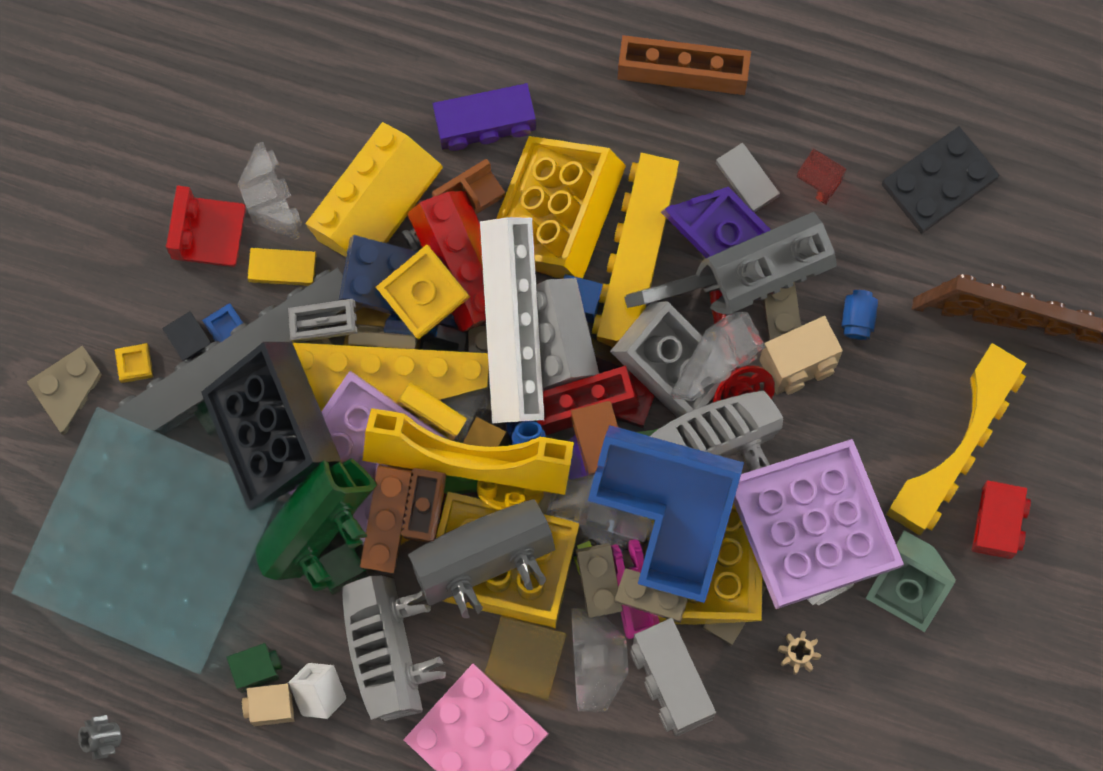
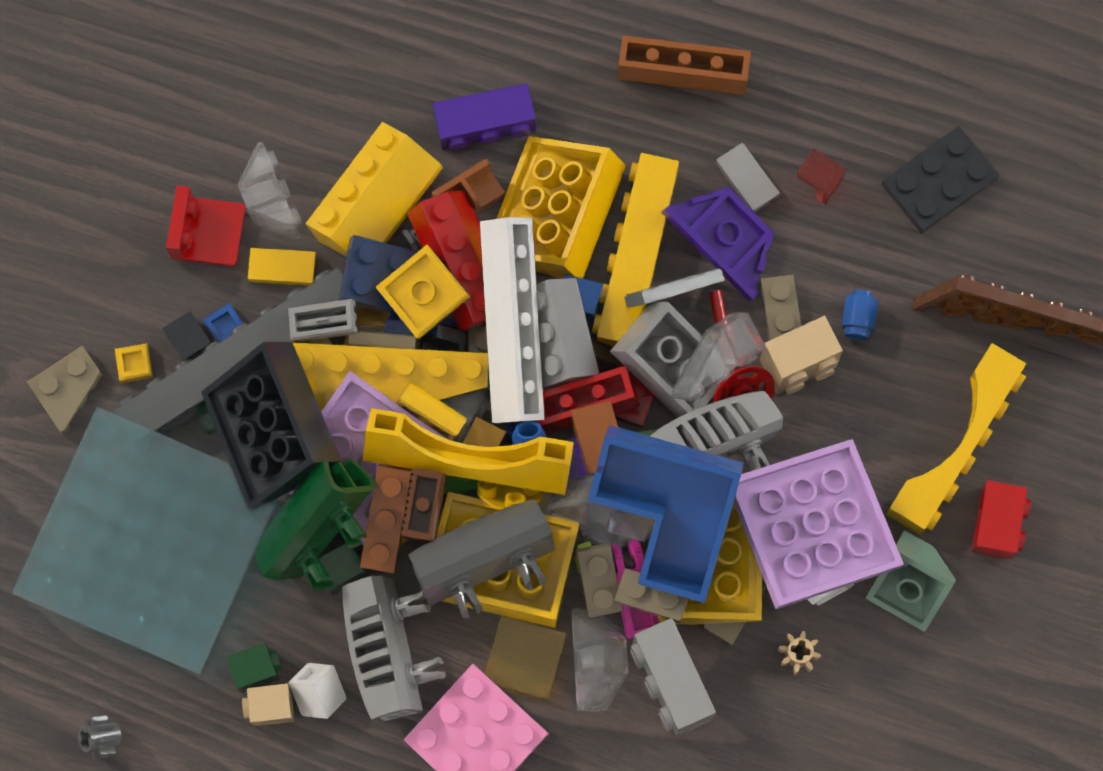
(769, 263): dark grey piece -> none

